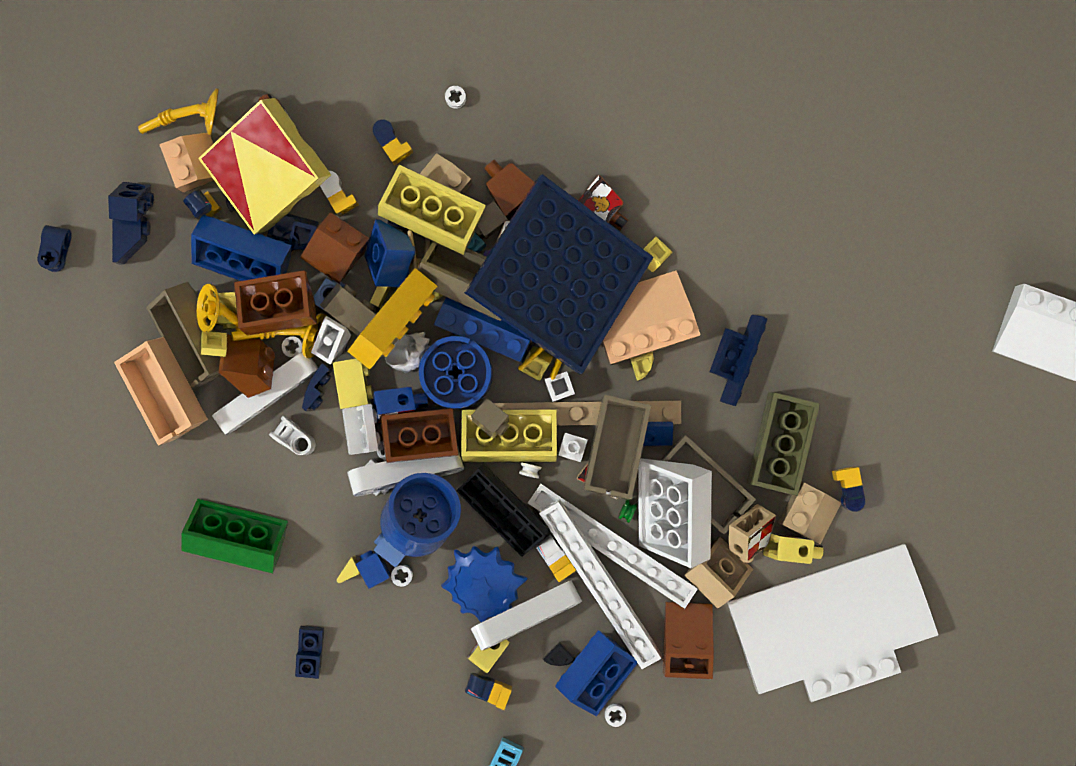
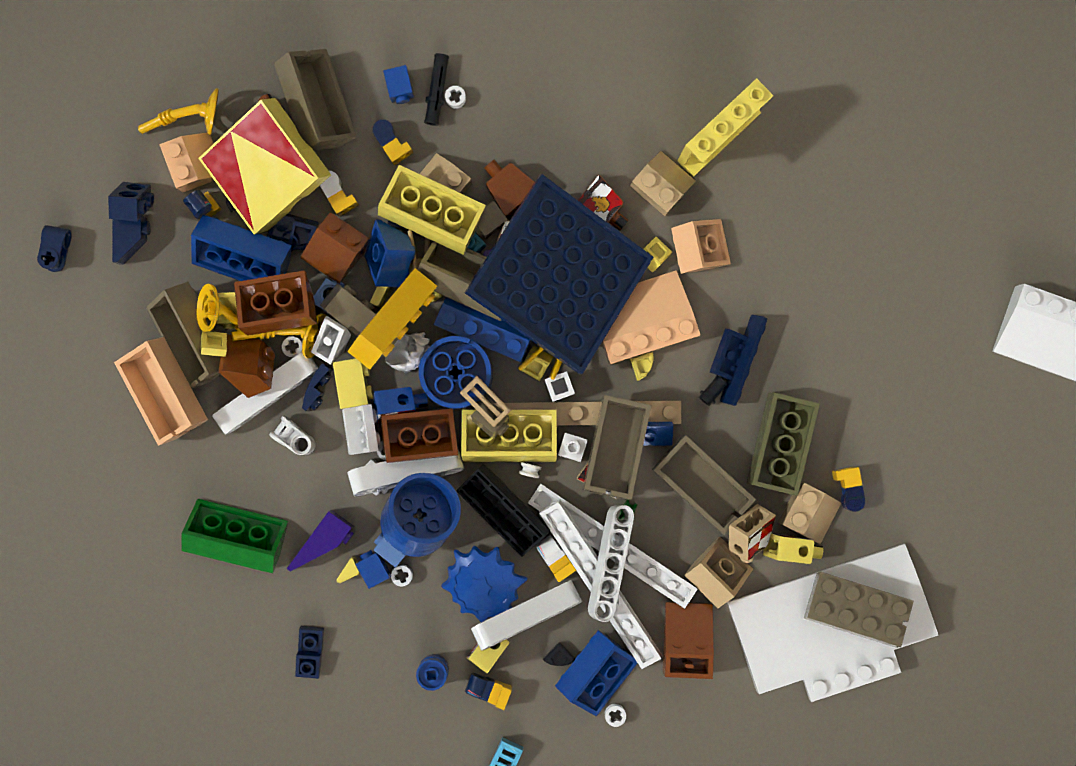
(315, 99): none -> dark tan piece
(327, 536): none -> dark purple slope
(399, 84): none -> blue brick
(432, 672): none -> blue wheel
(434, 100): none -> black pin
(470, 386): none -> tan tile
(614, 574): none -> white beam
(662, 183): none -> tan slope
(675, 510): white slope -> none
(700, 245): none -> light nougat slope
(712, 391): none -> black pin
(724, 128): none -> light yellow panel
(858, 609): none -> dark tan piece

